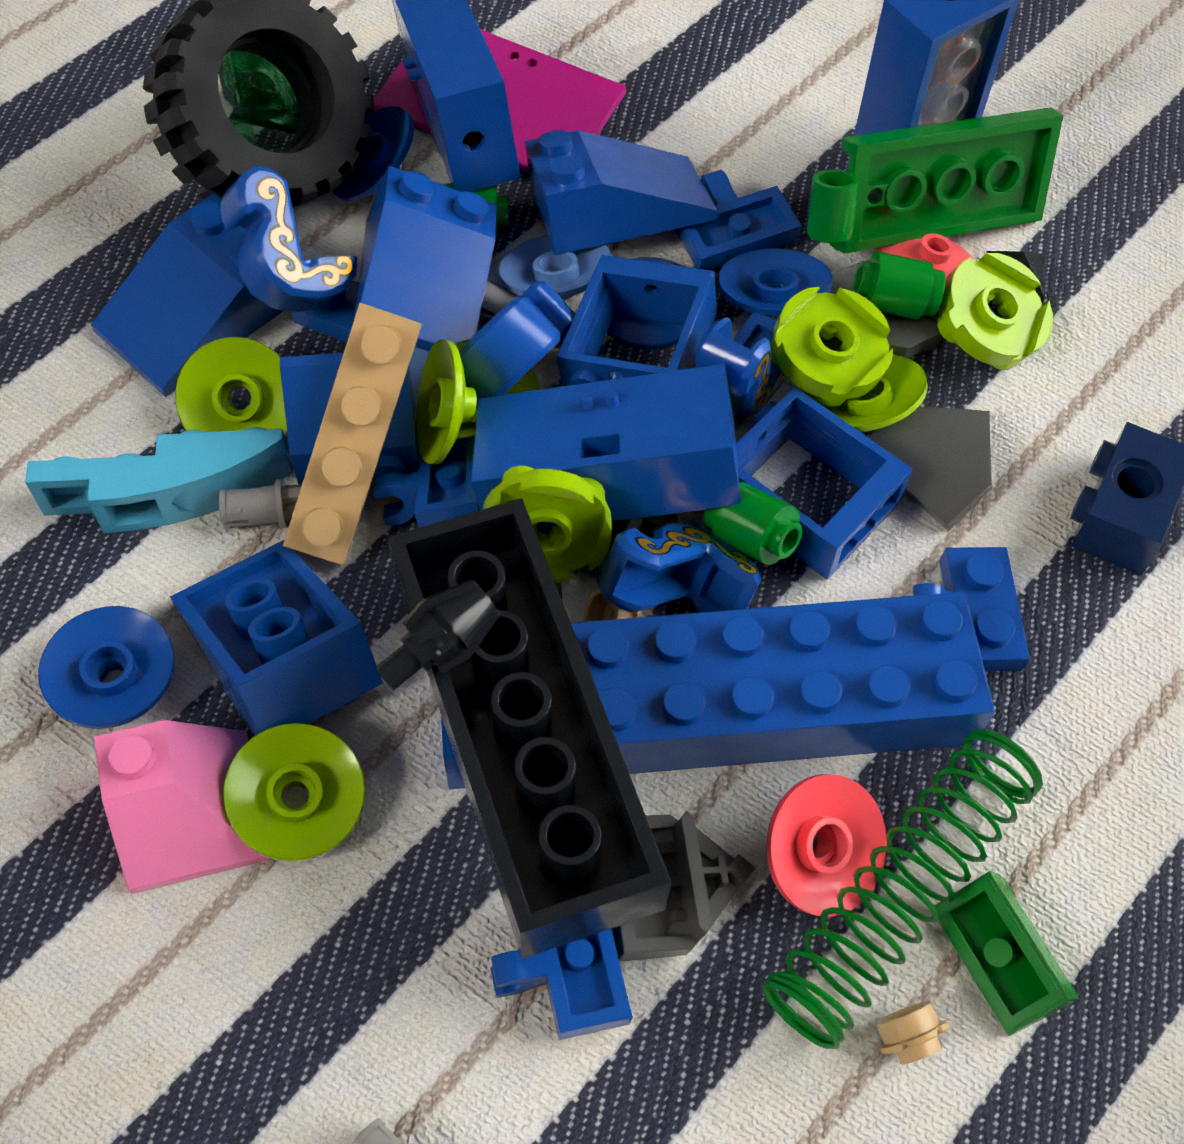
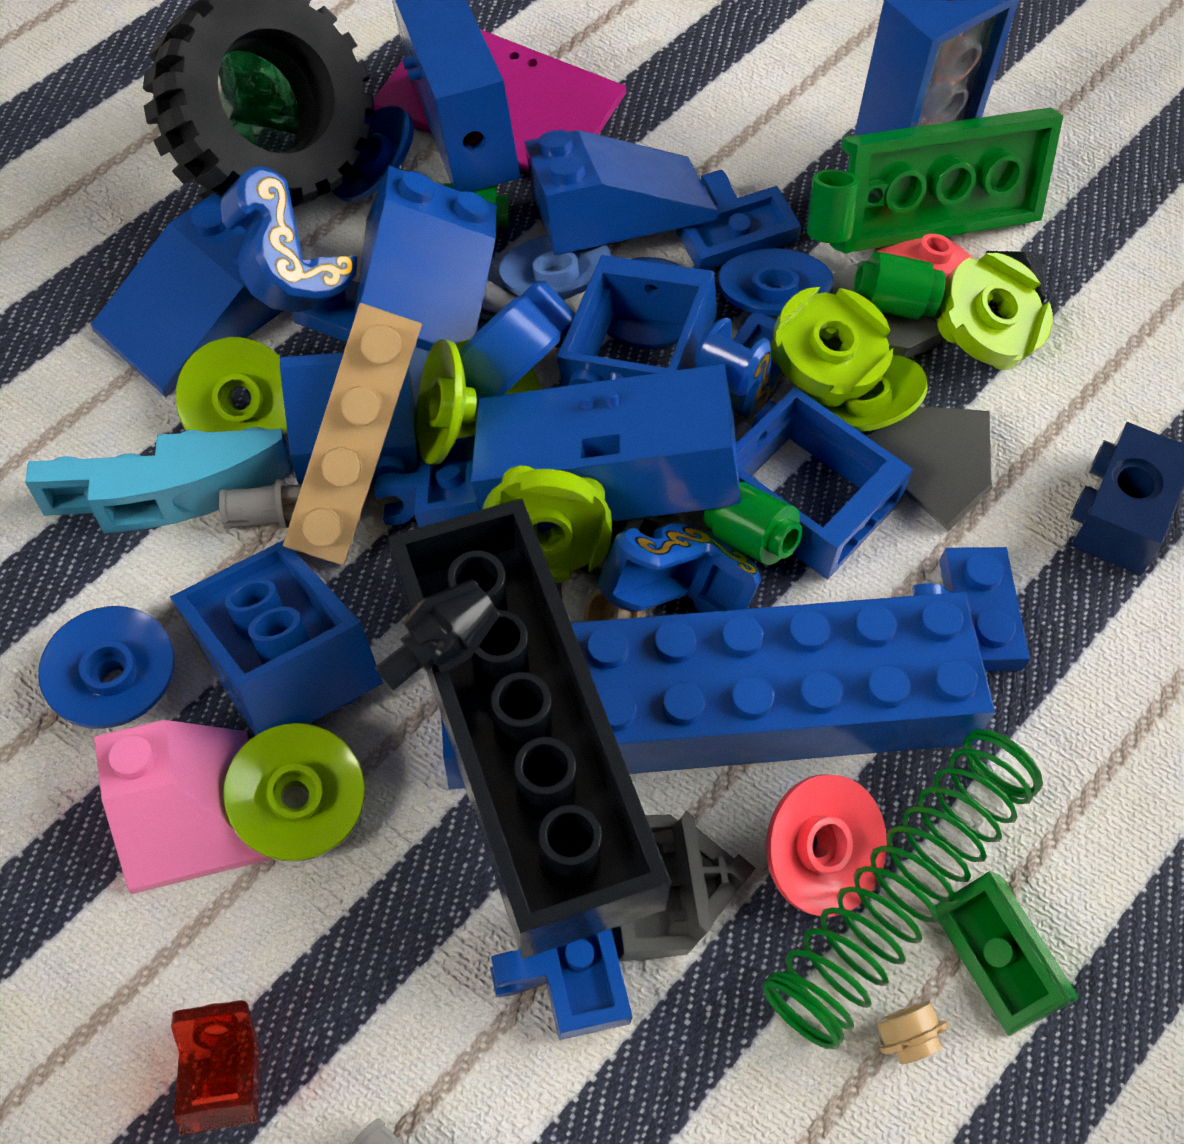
(216, 1067): none -> clear red bracket

